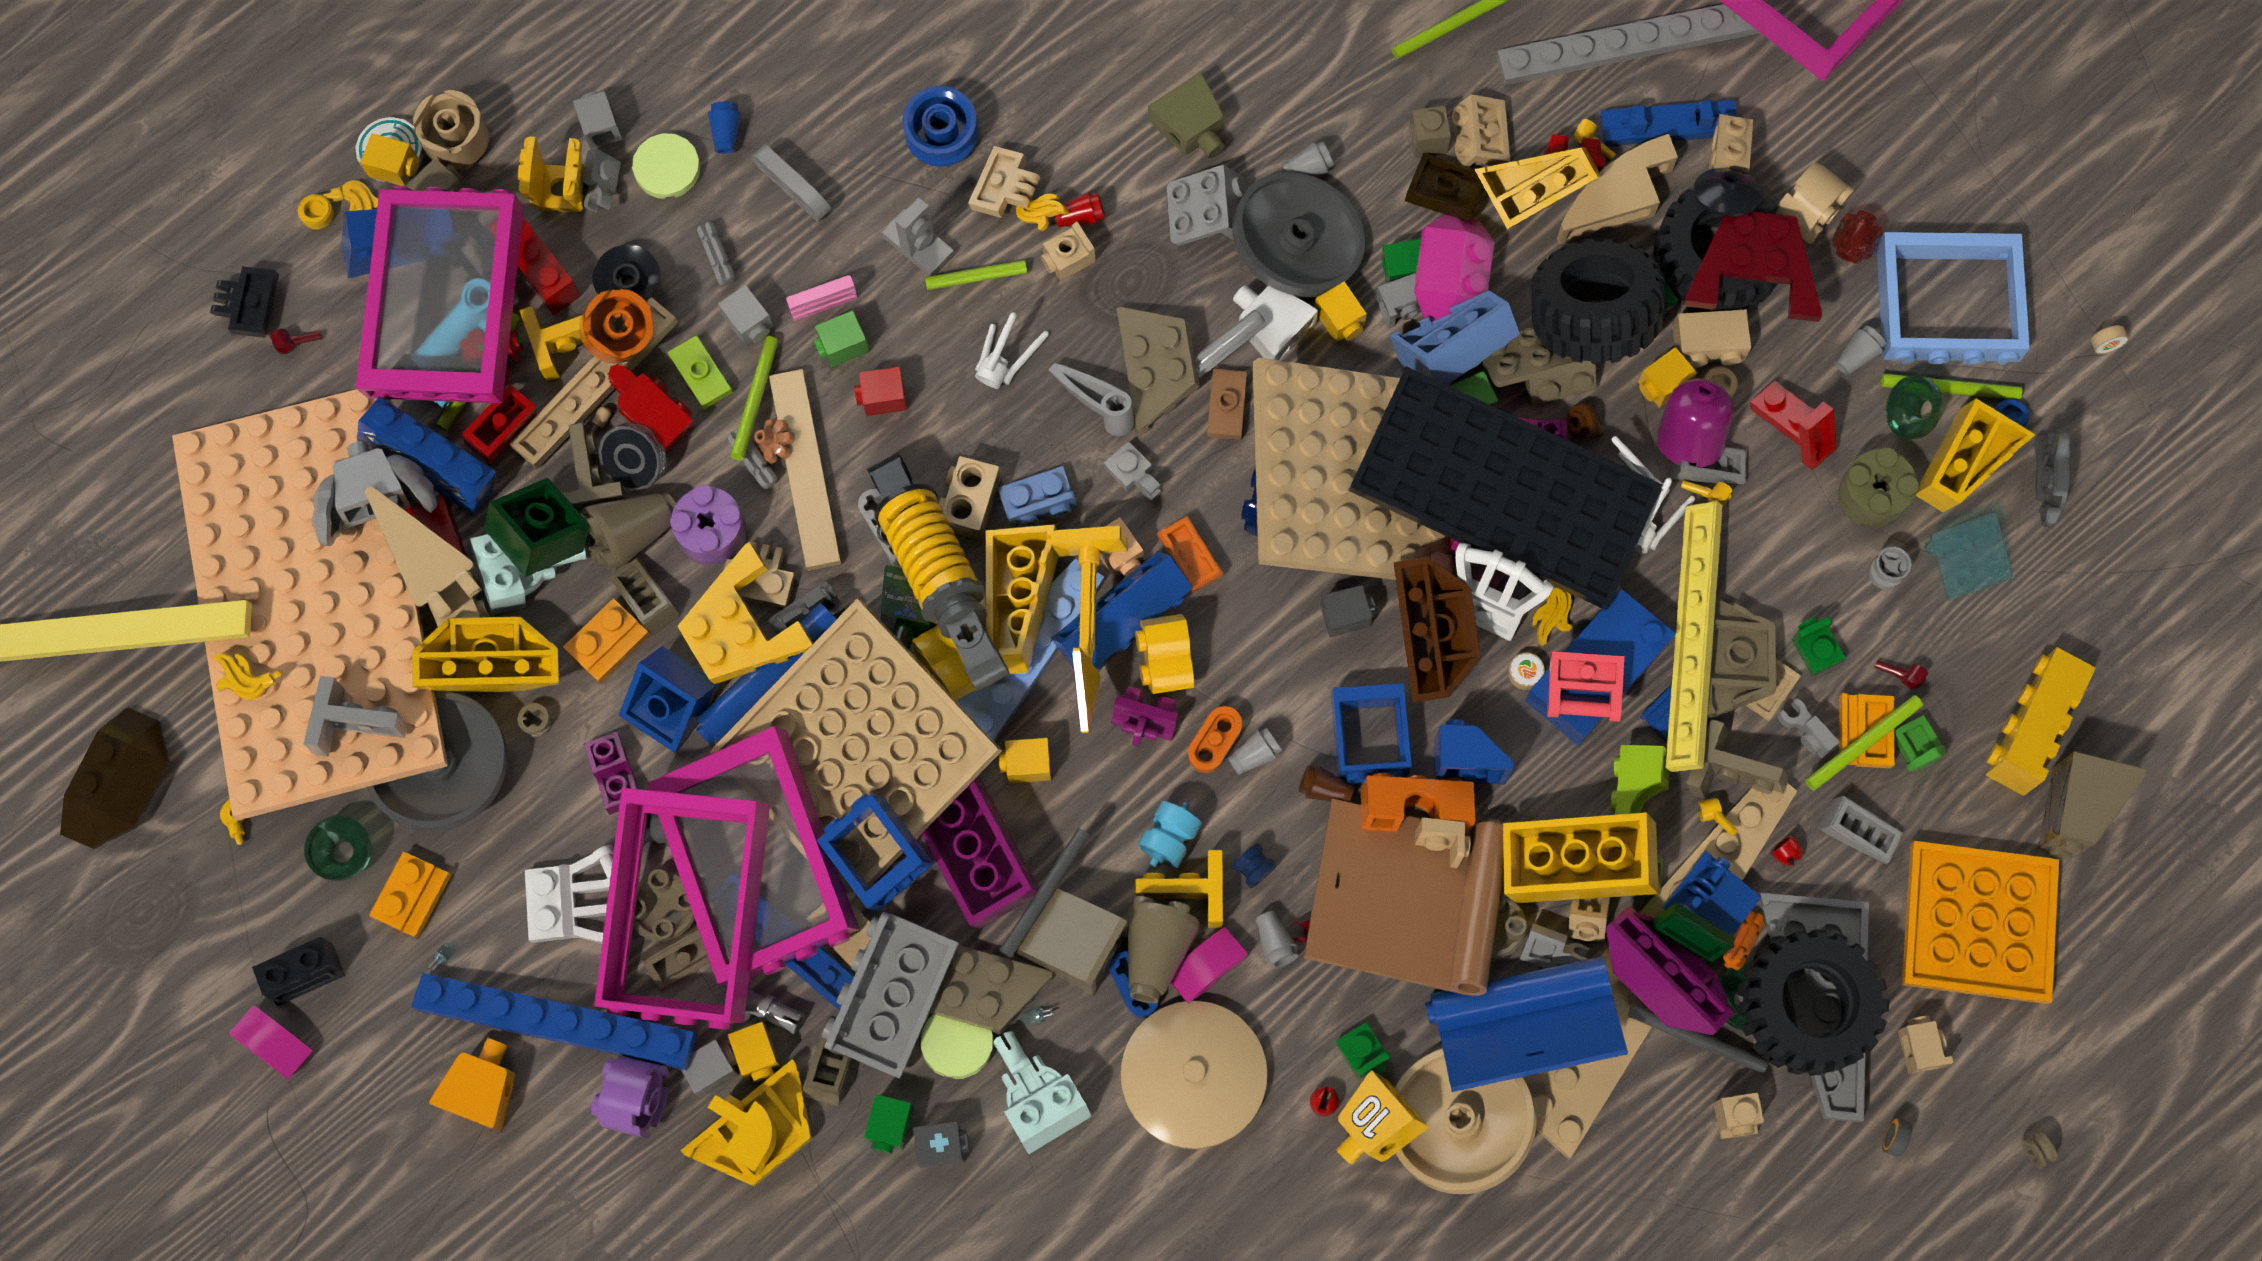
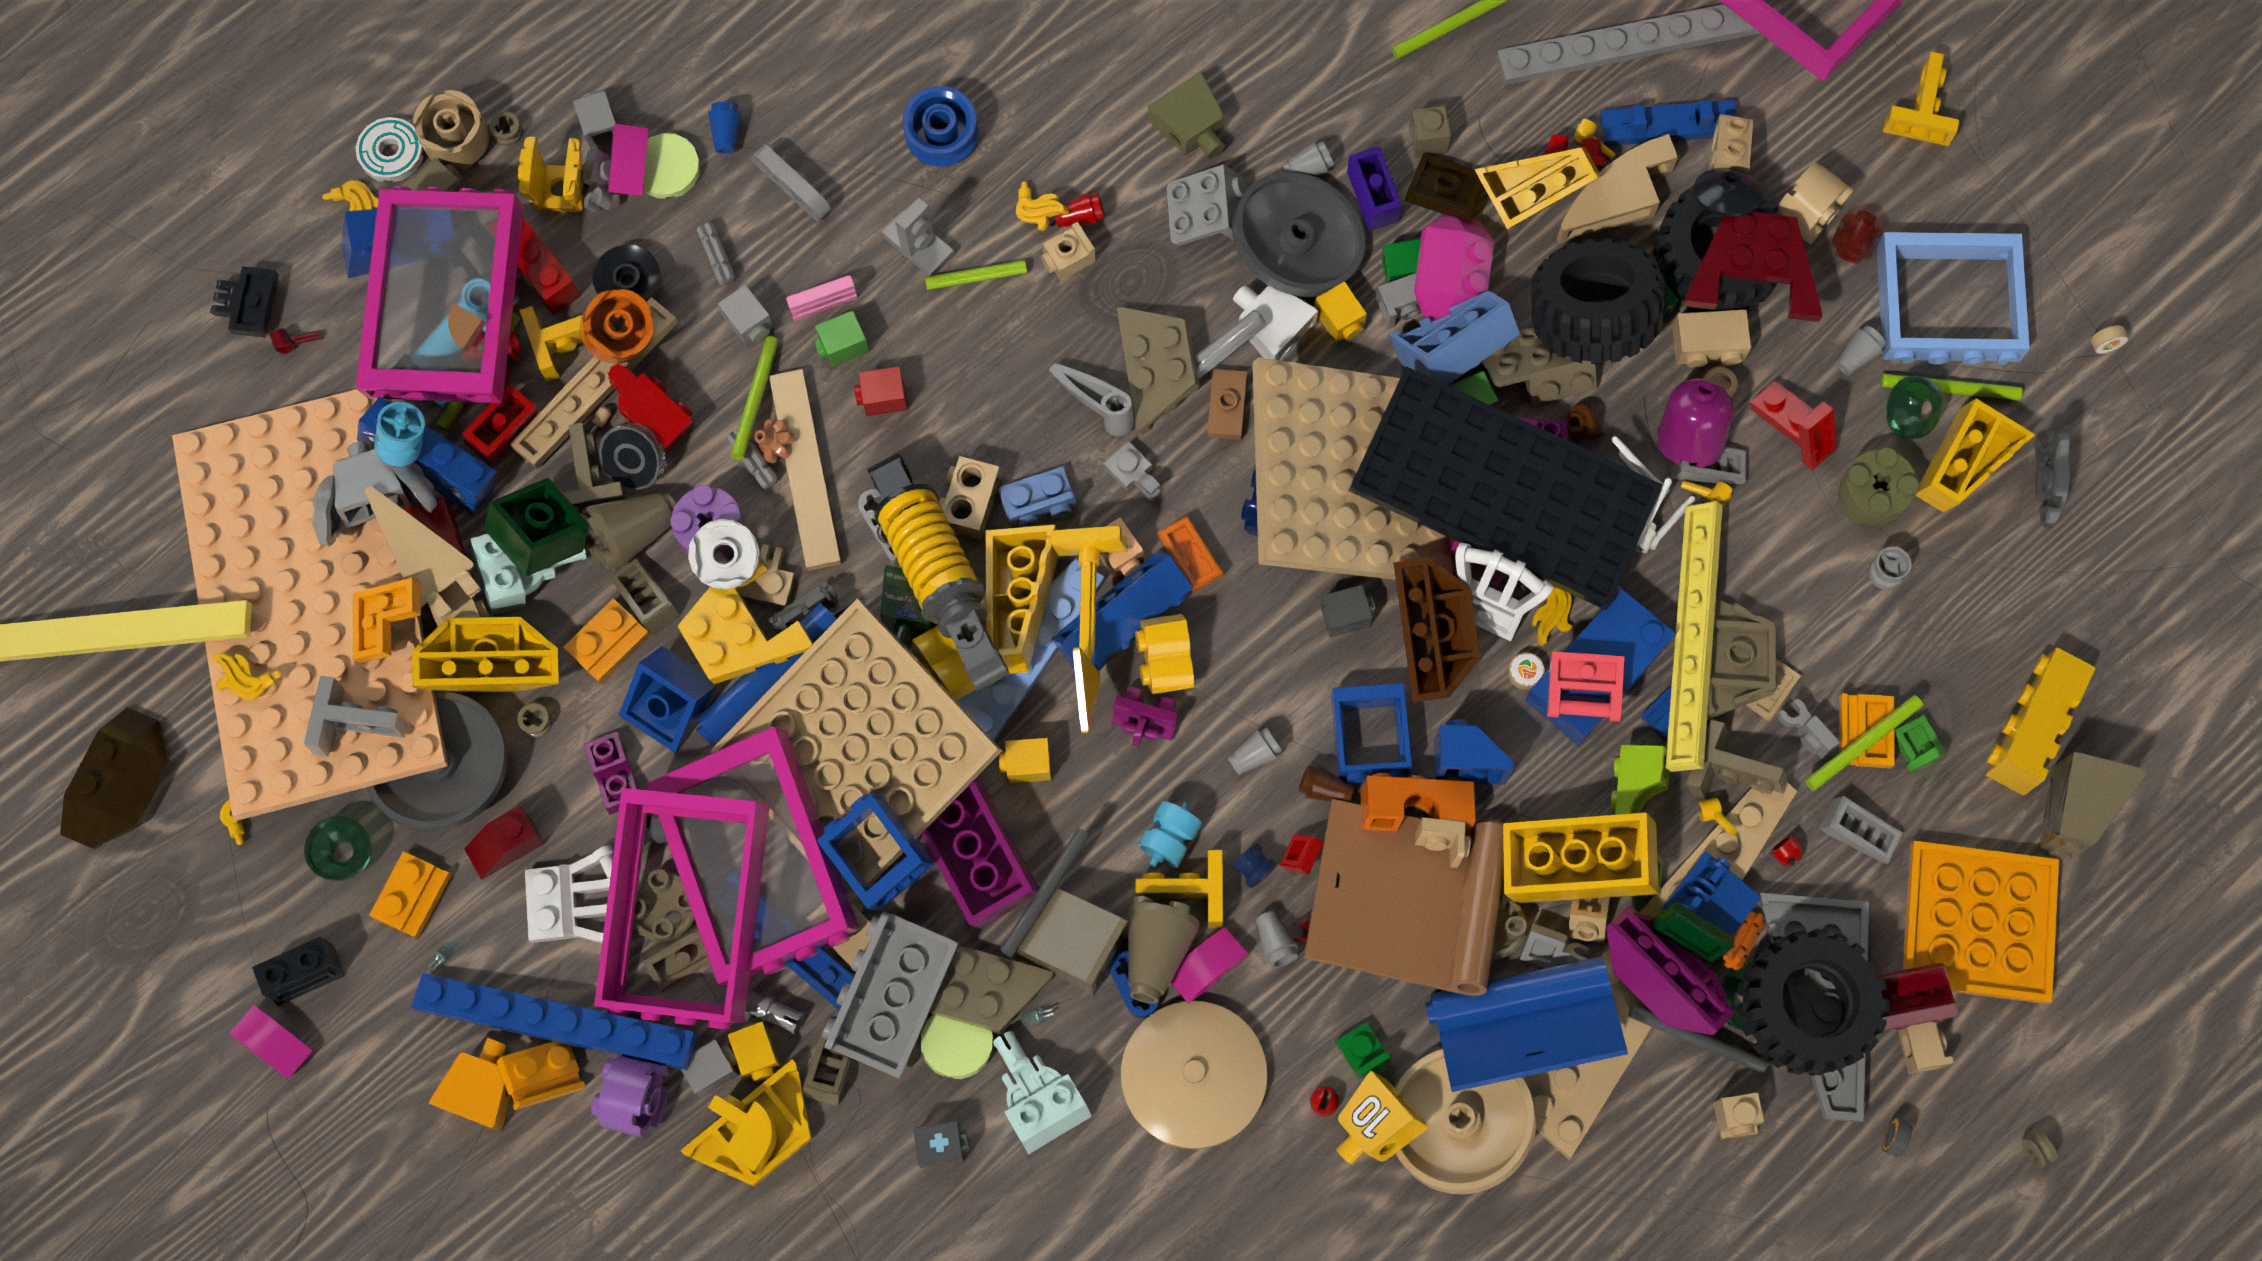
(316, 211): yellow tile -> none
(375, 611): none -> light orange plate
(389, 160): yellow brick -> none
(399, 434): none -> medium azure wheel
(464, 326): none -> medium nougat tile
(497, 129): none -> dark tan bush
(503, 842): none -> dark red slope
(540, 1074): none -> light orange plate
(628, 159): none -> dark pink slope
(700, 372): lime plate -> none
(724, 575): none -> white tile
(888, 1124): green brick -> none
(992, 368): white plant -> none
(1003, 183): tan hinge -> none
(1213, 740): orange plate -> none
(1301, 853): none -> red tile
(1374, 188): none -> dark purple brick
(1481, 131): tan bracket -> none
(1664, 375): yellow brick -> none
(1817, 645): green bracket -> none
(1912, 678): dark red hand -> none
(1918, 996): none -> dark red bracket
(1923, 121): none -> yellow bracket
(1970, 555): clear light blue hinge -> none
(2014, 410): blue tile -> none

